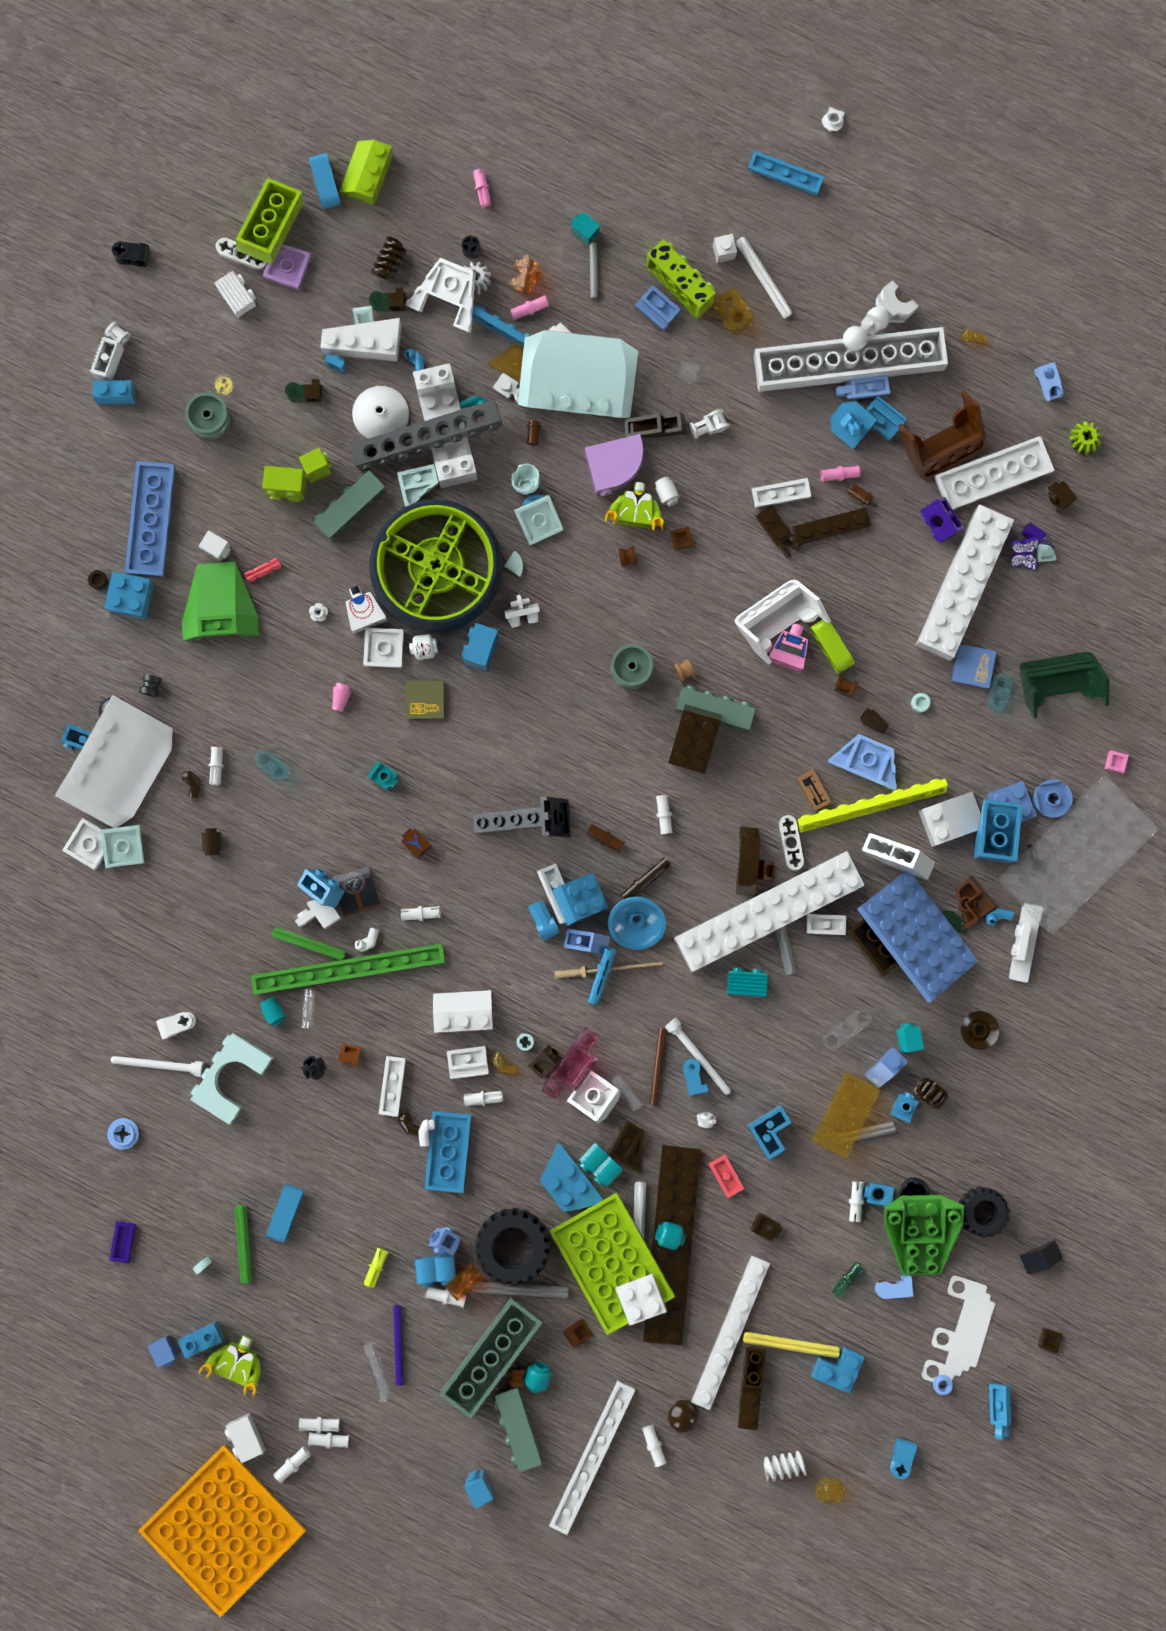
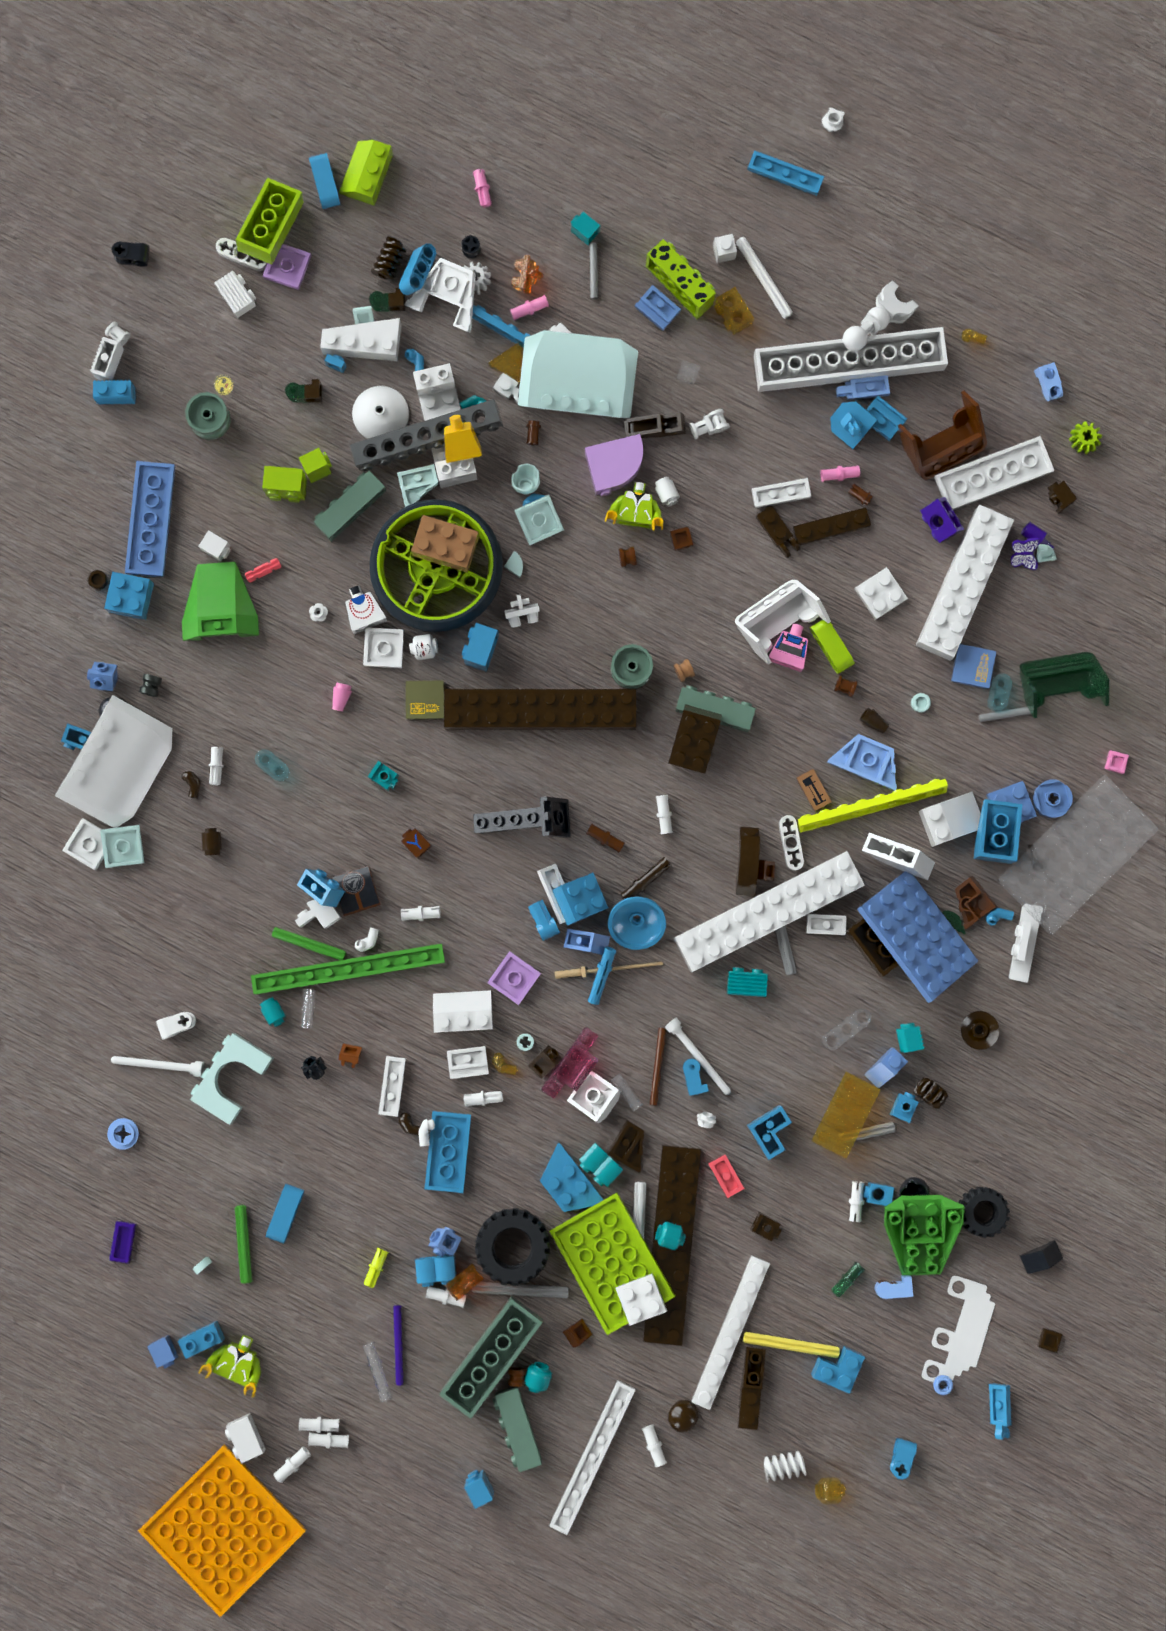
(103, 676): none -> medium blue brick
(417, 269): none -> dark azure beam
(445, 543): none -> medium nougat brick
(460, 441): none -> yellow torso
(514, 978): none -> lavender plate
(540, 709): none -> dark brown brick
(881, 593): none -> white plate
(1004, 714): none -> light grey bar

